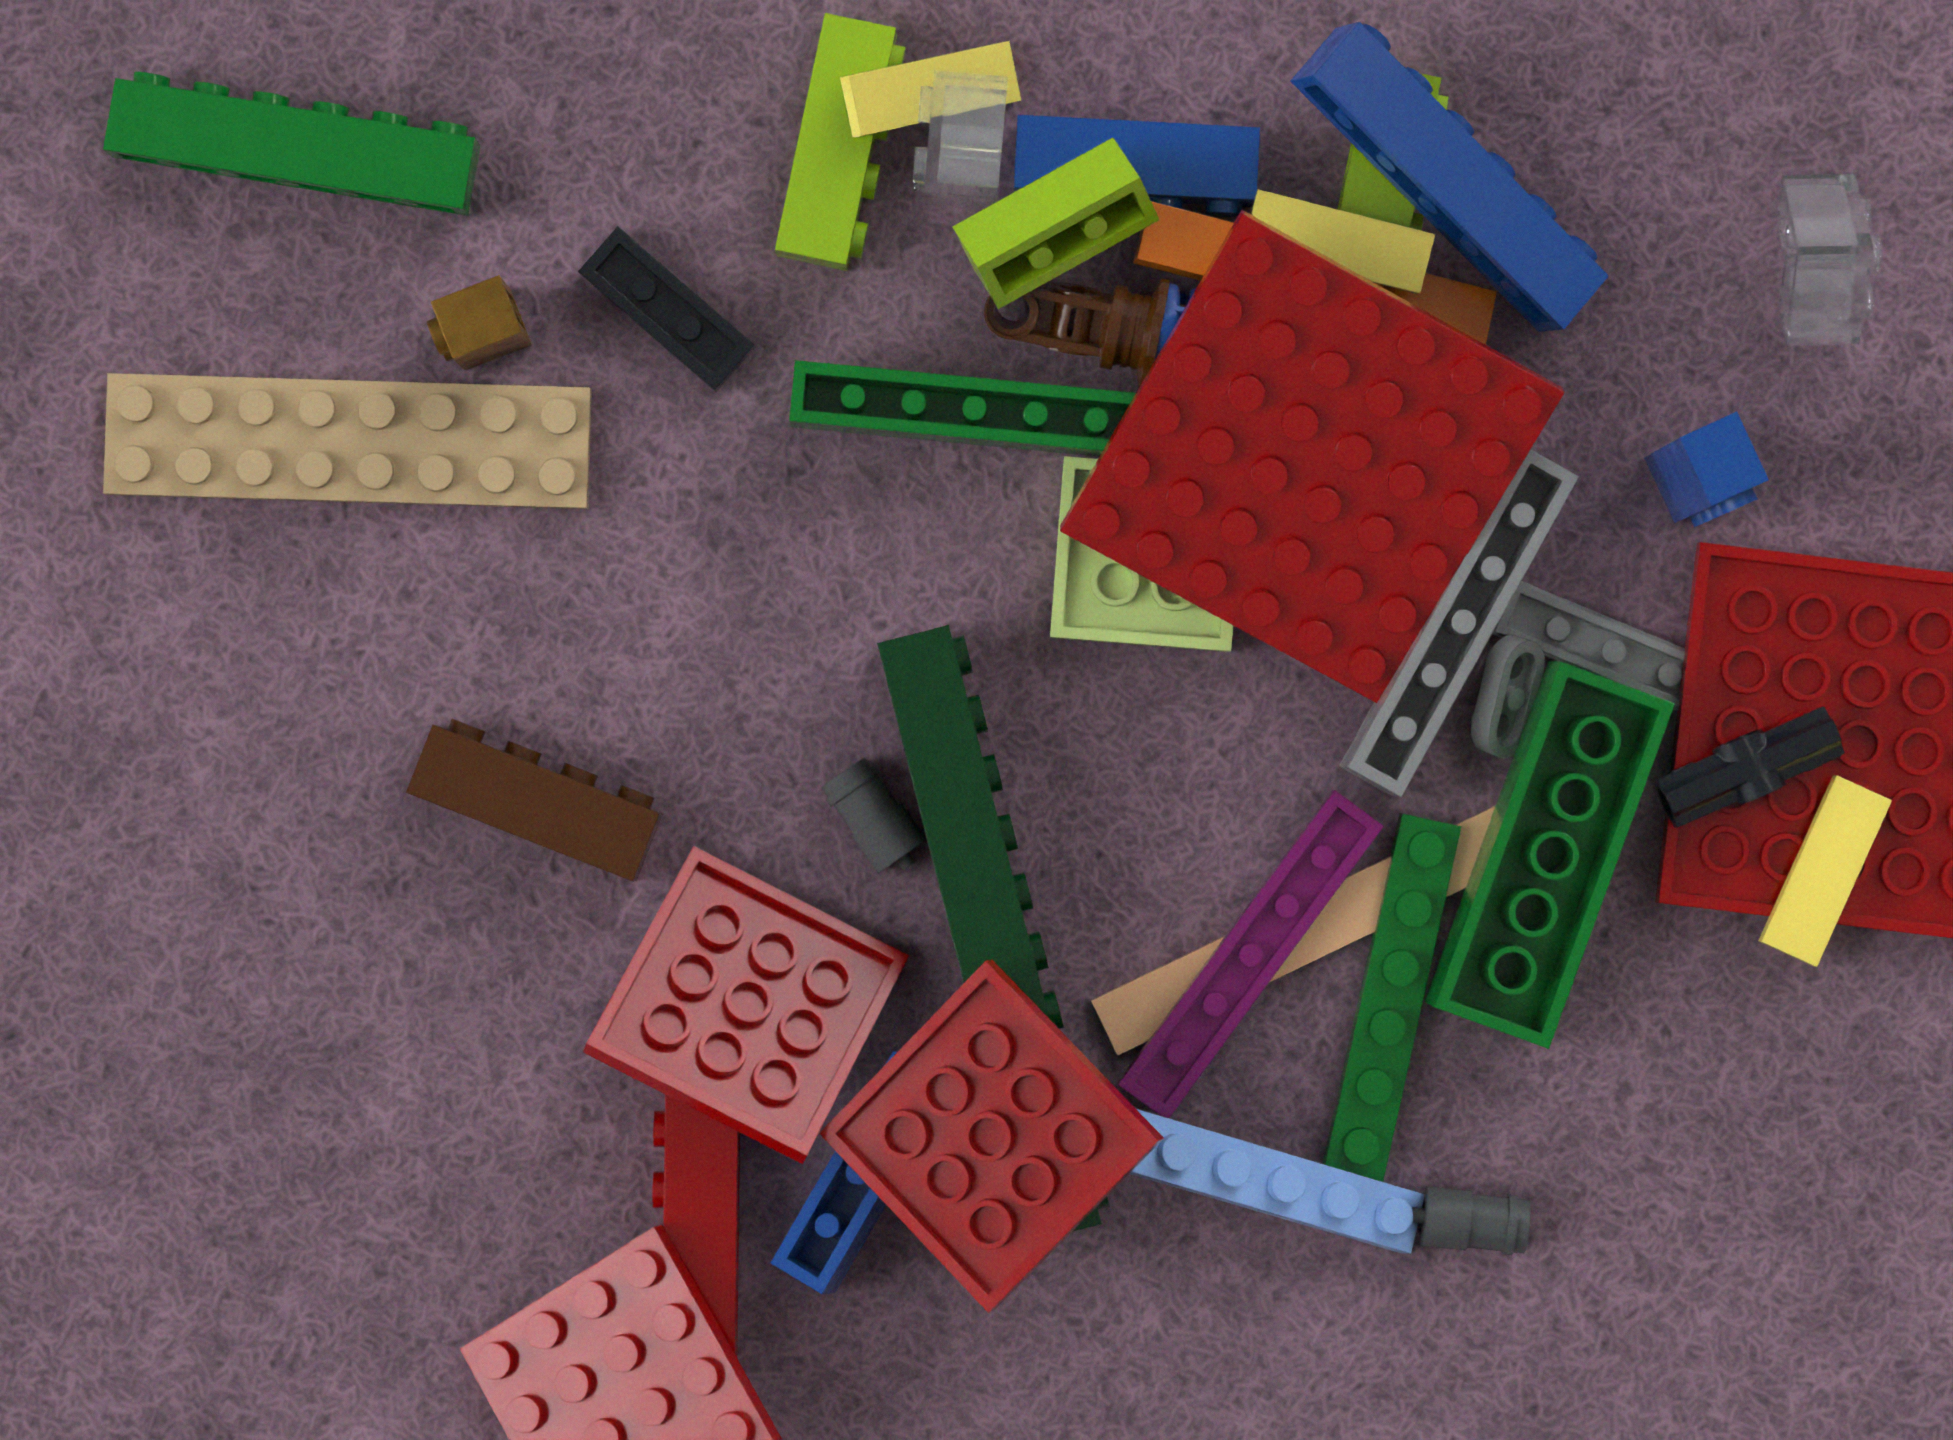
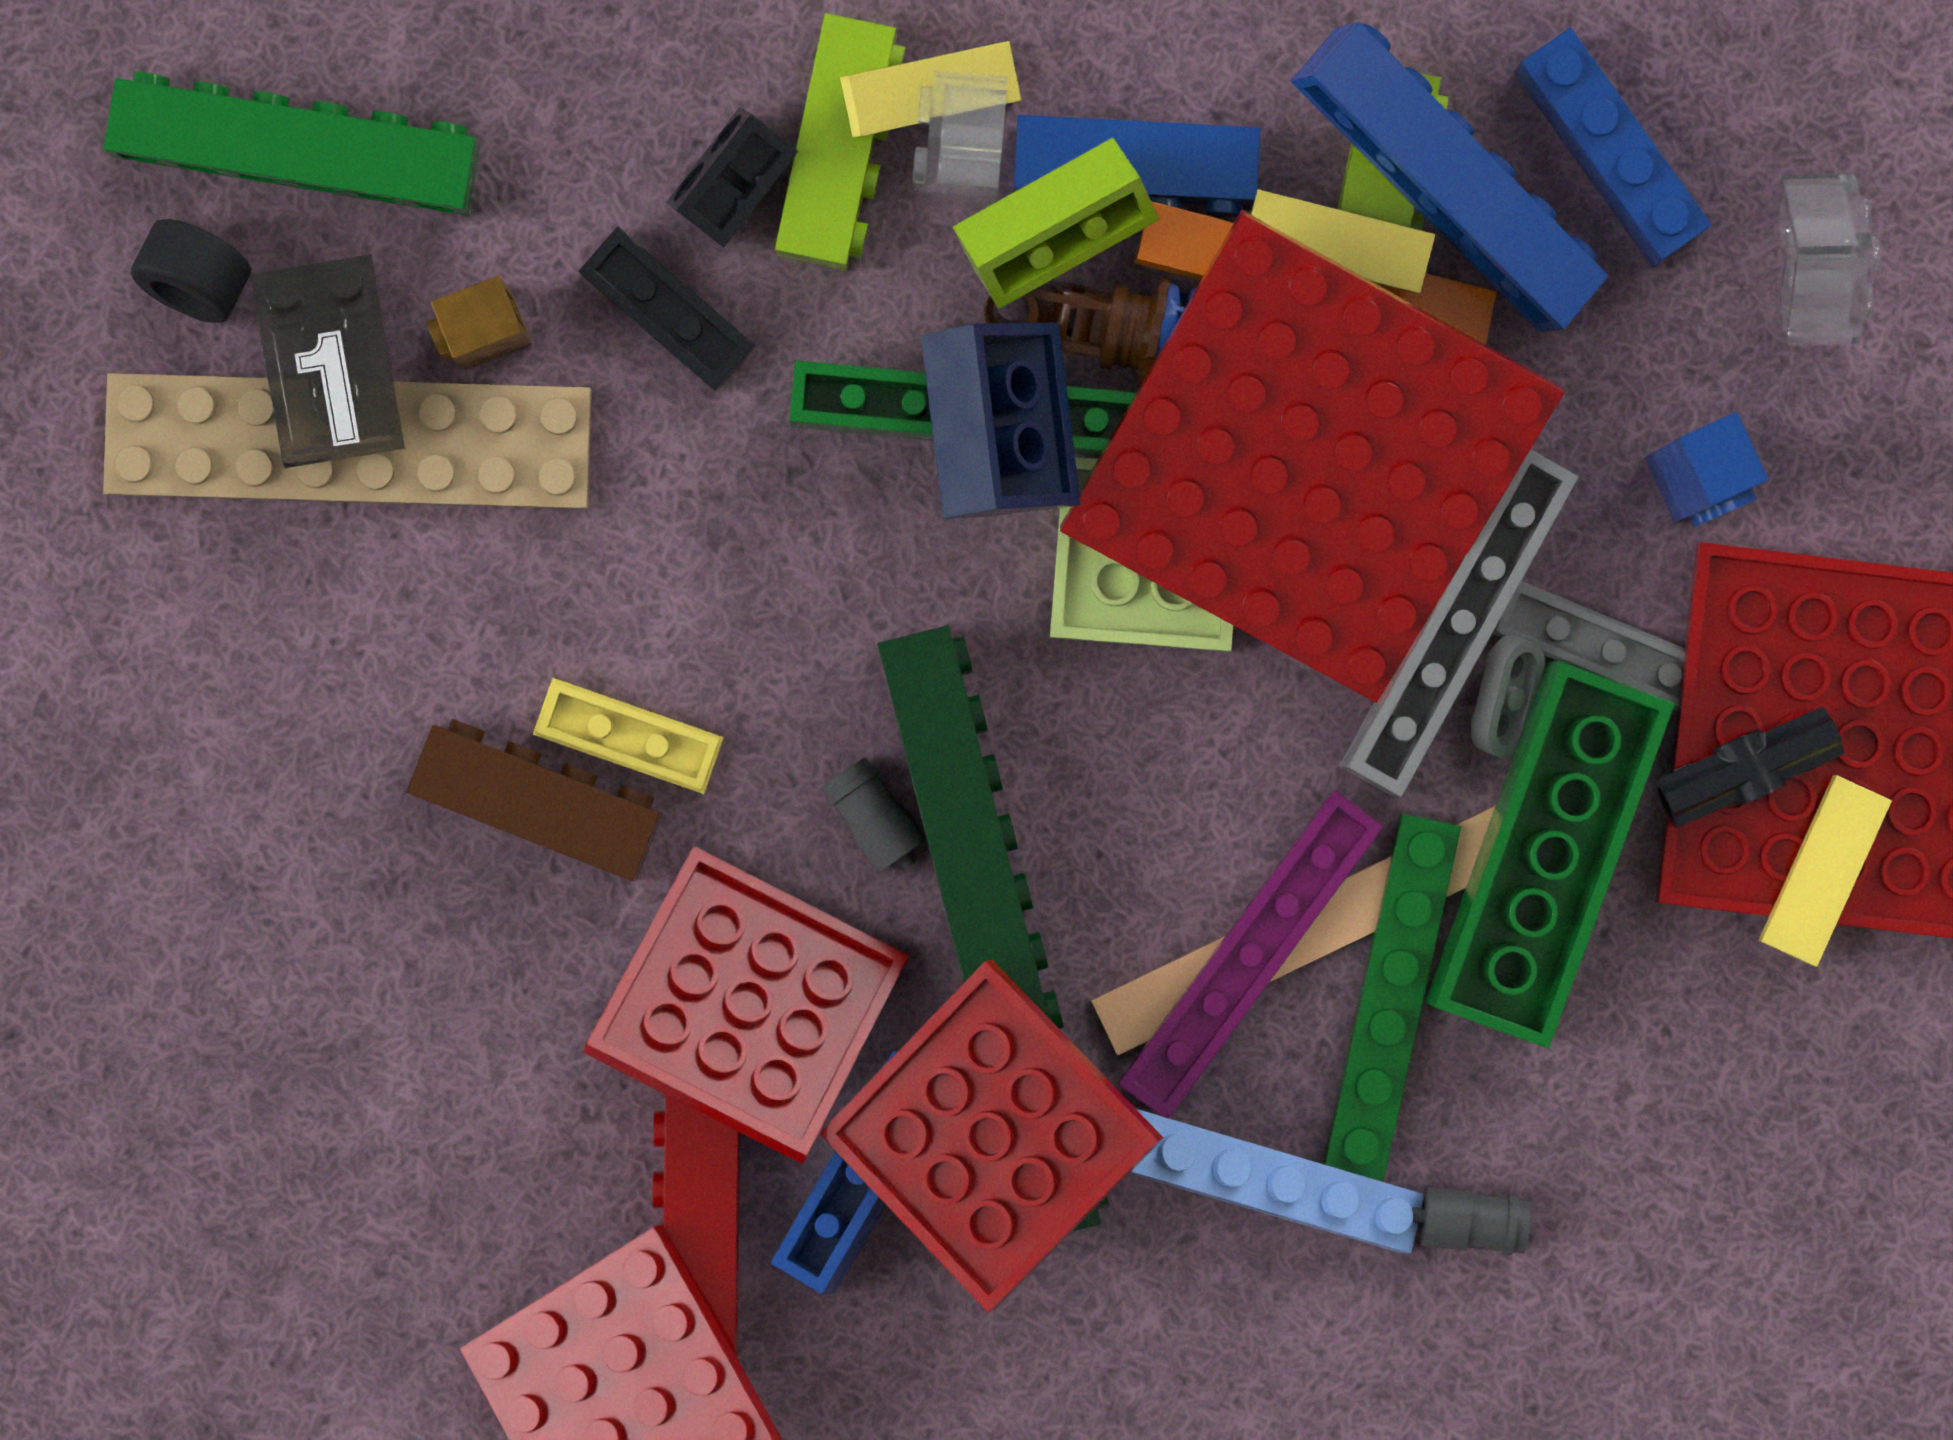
(190, 270): none -> black tyre
(327, 361): none -> clear smoke slope
(628, 736): none -> light yellow tile
(732, 176): none -> black brick
(1000, 419): none -> dark blue slope
(1611, 147): none -> blue brick

